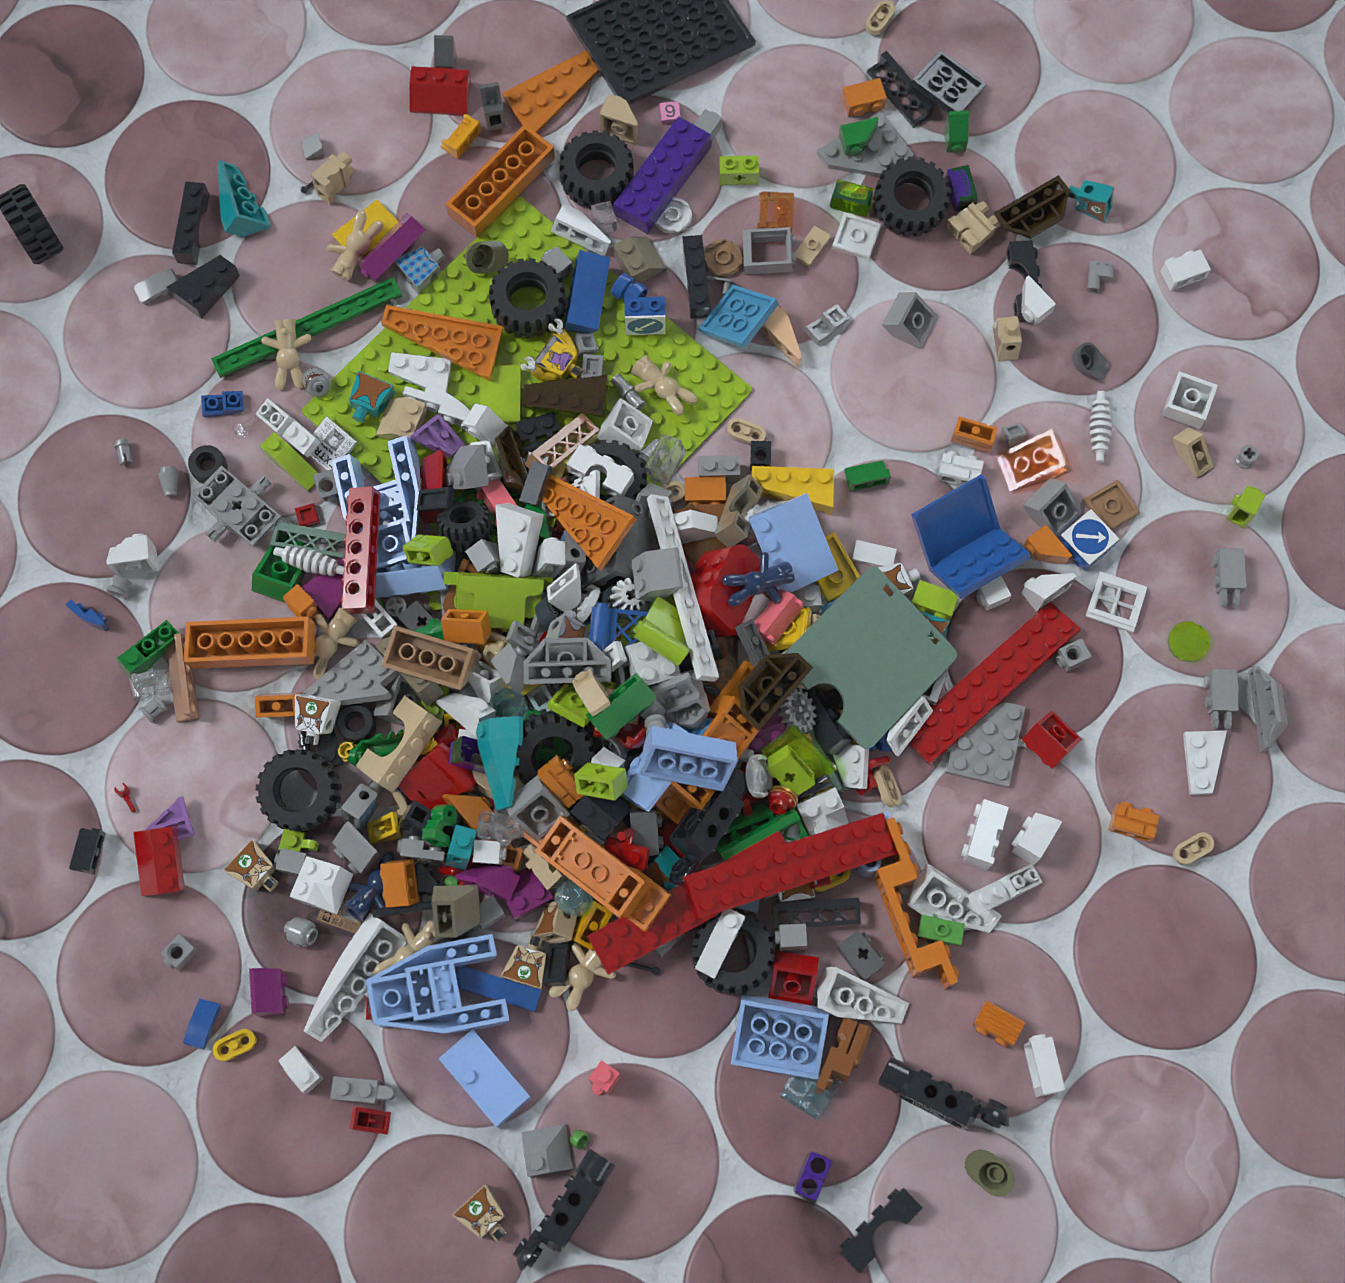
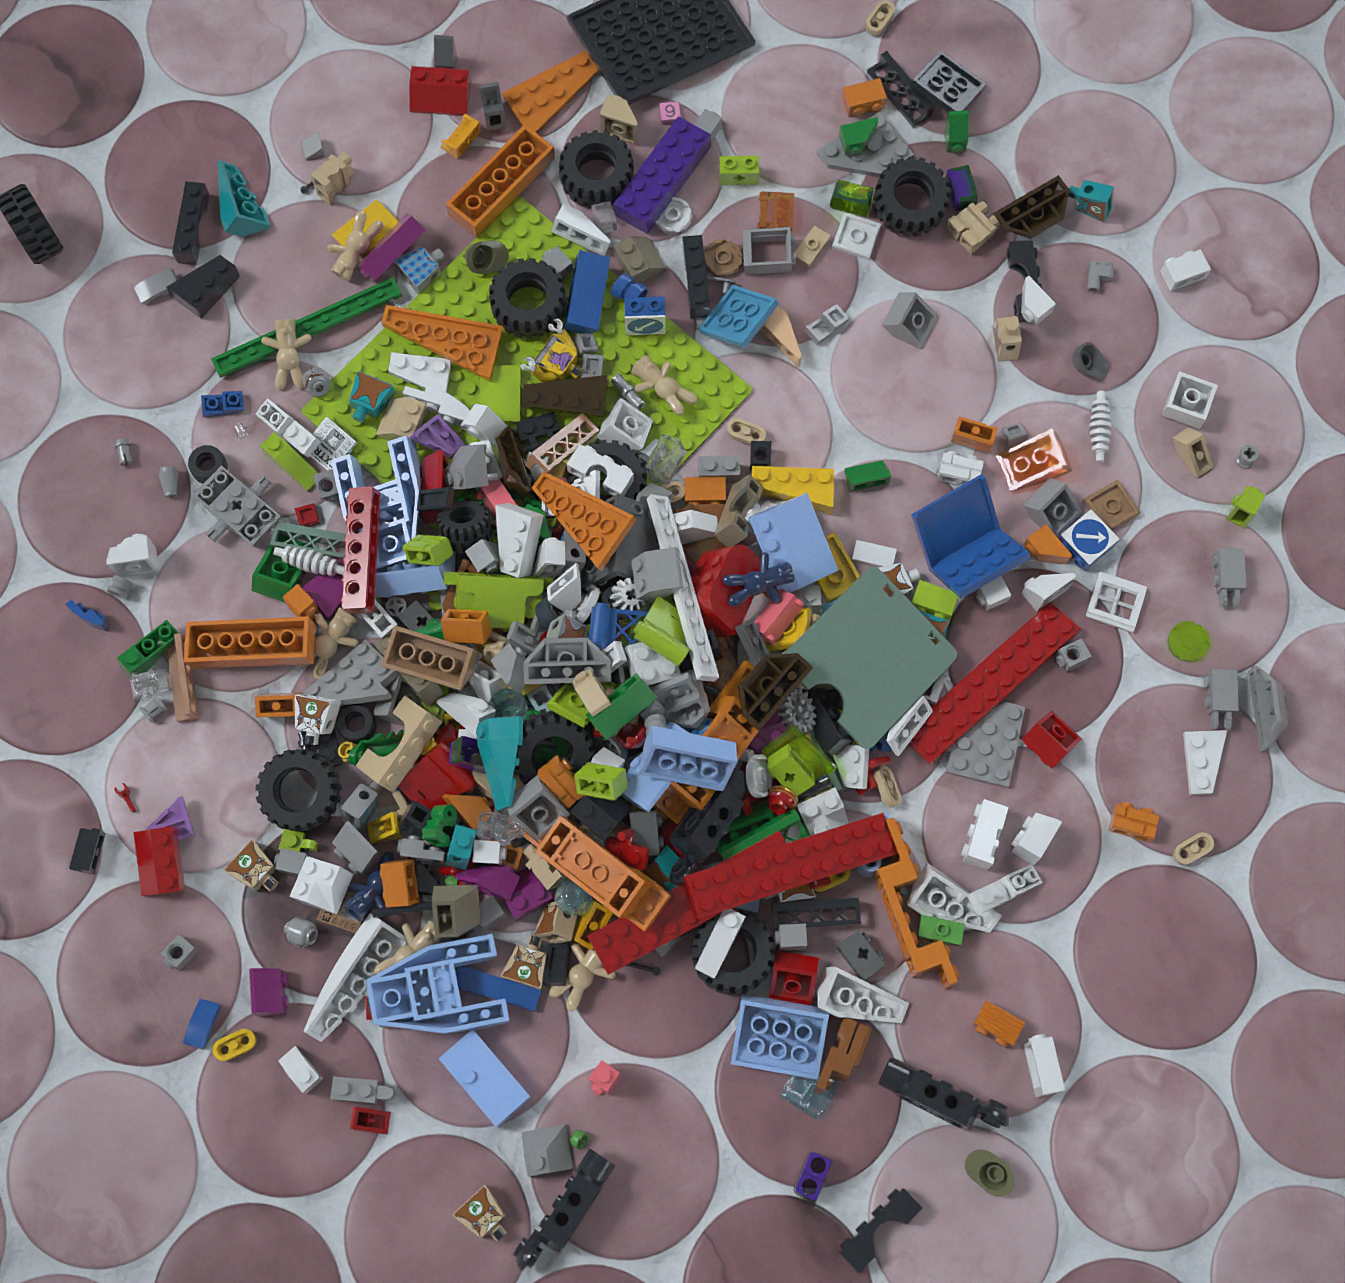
(535, 483): tile -> none

